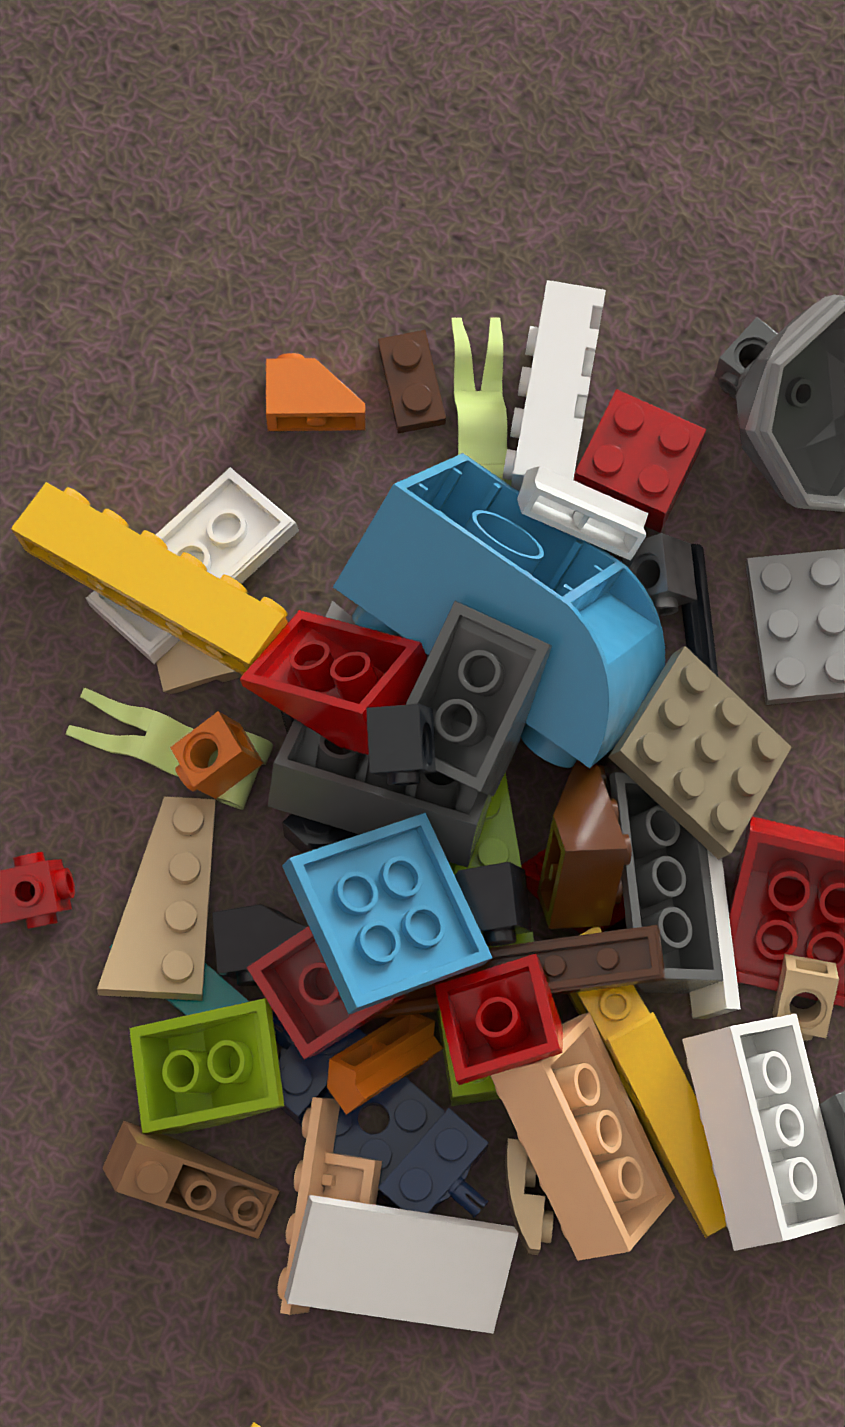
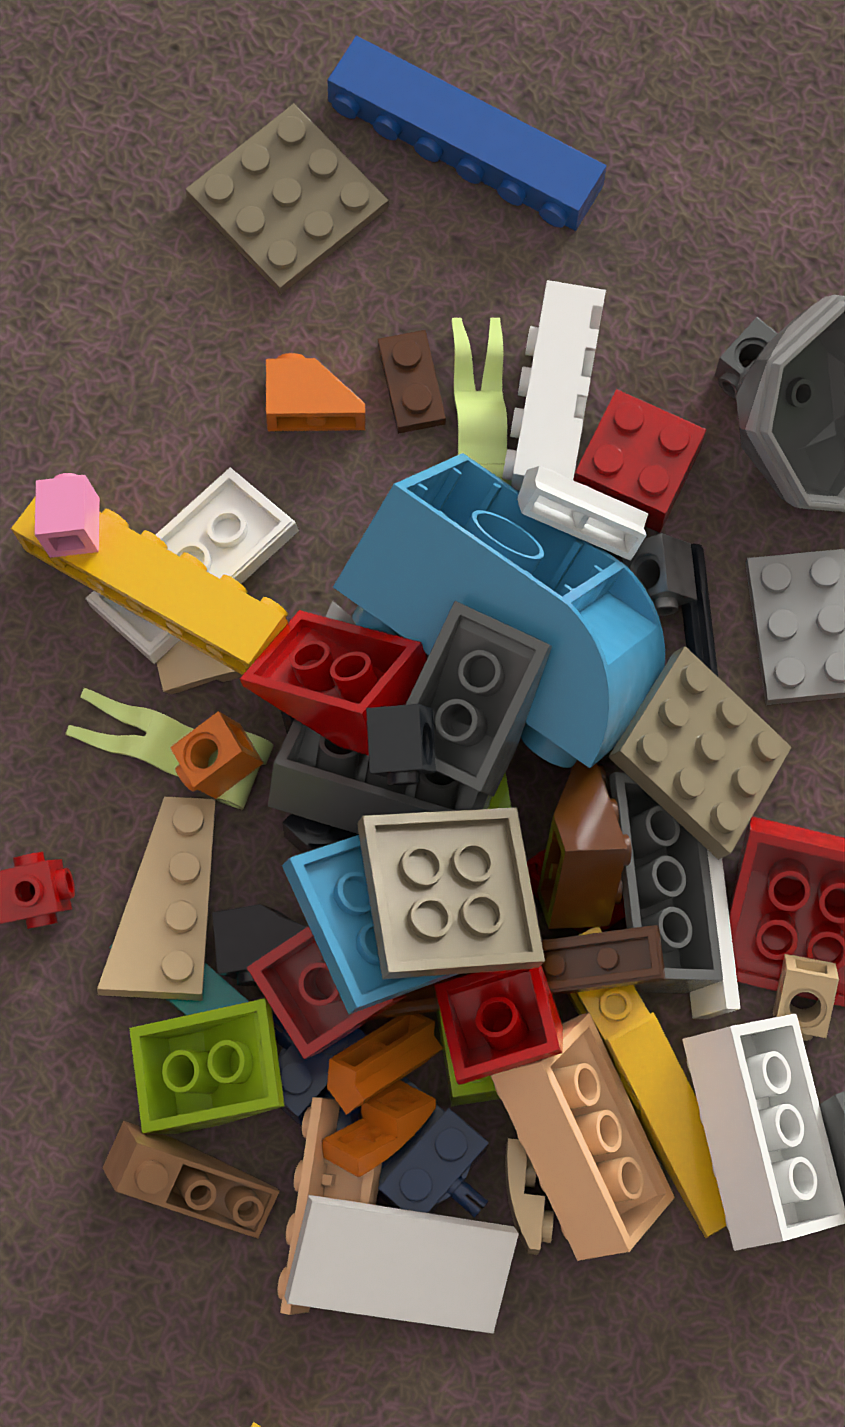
(67, 515): none -> bright pink brick
(287, 198): none -> dark tan plate
(384, 1128): none -> orange slope
(450, 892): none -> plate
(465, 134): none -> blue brick

